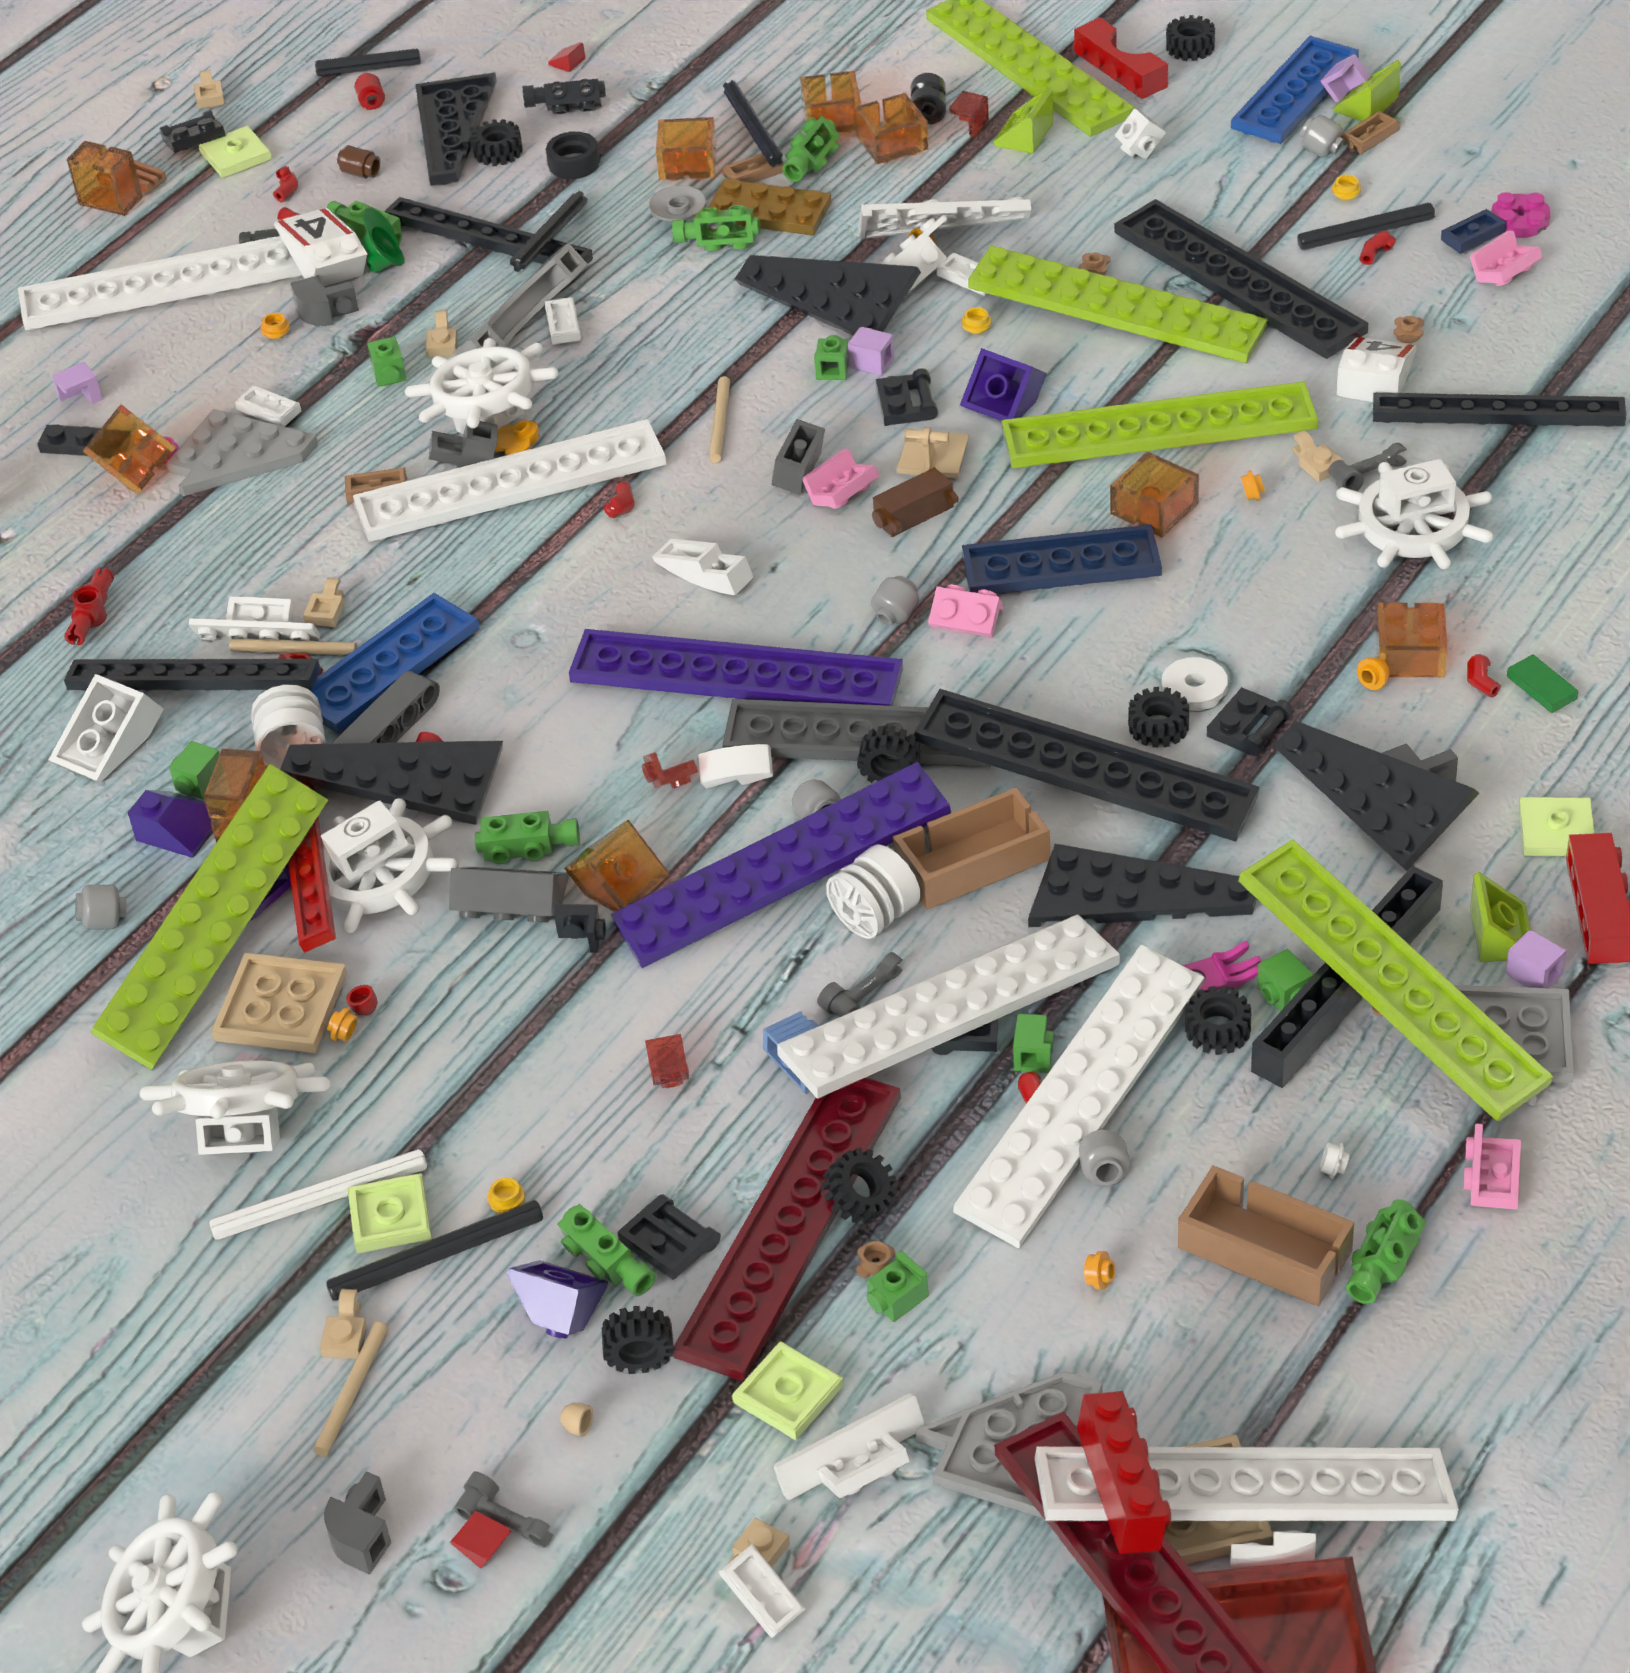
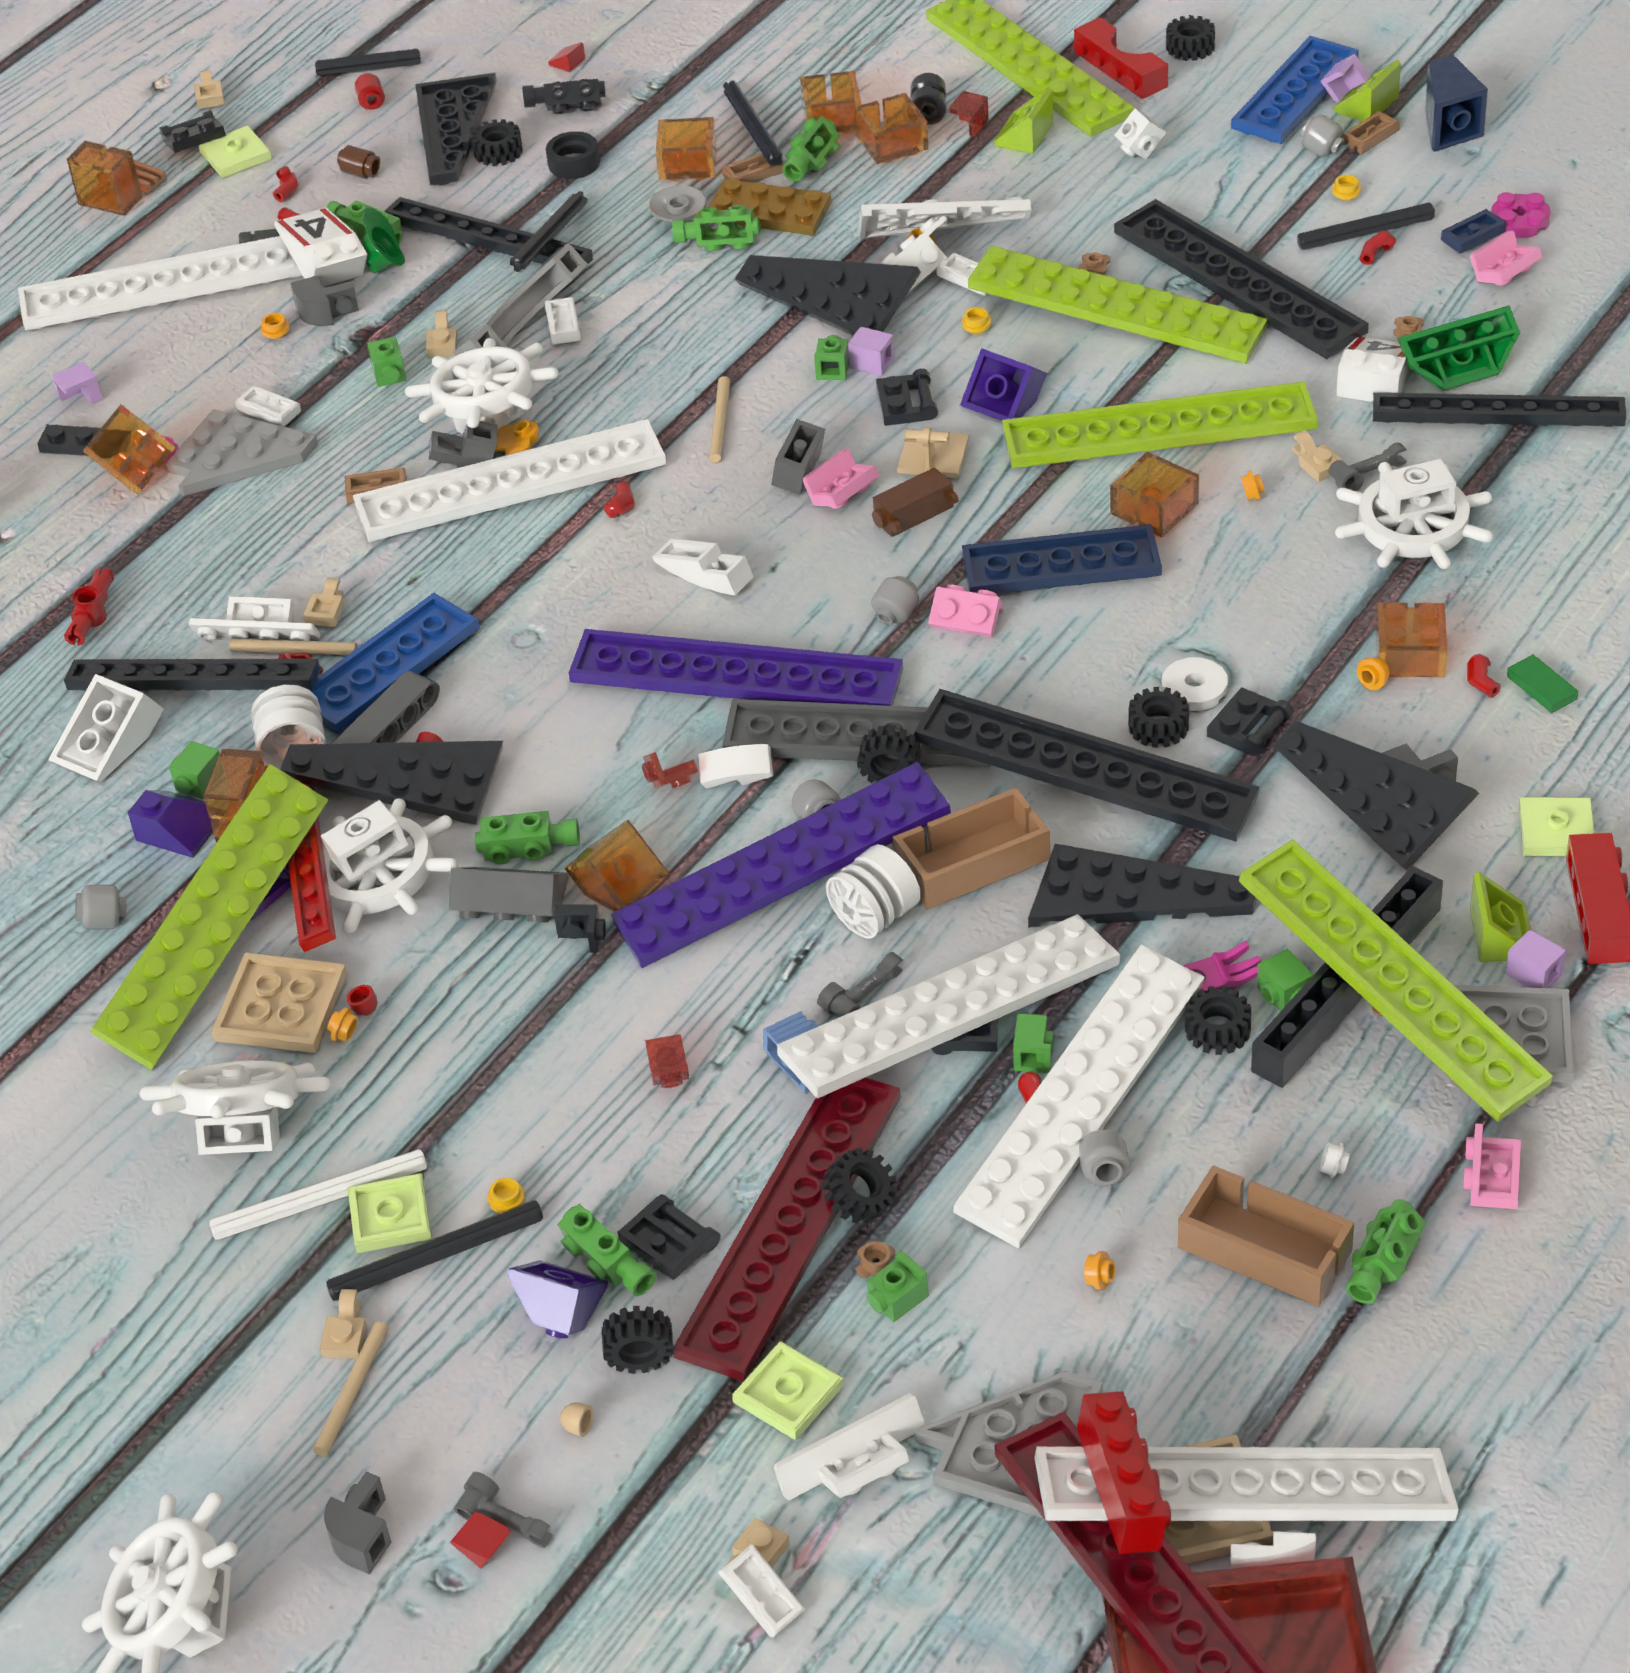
(1454, 104): none -> dark blue slope
(1462, 349): none -> green wedge

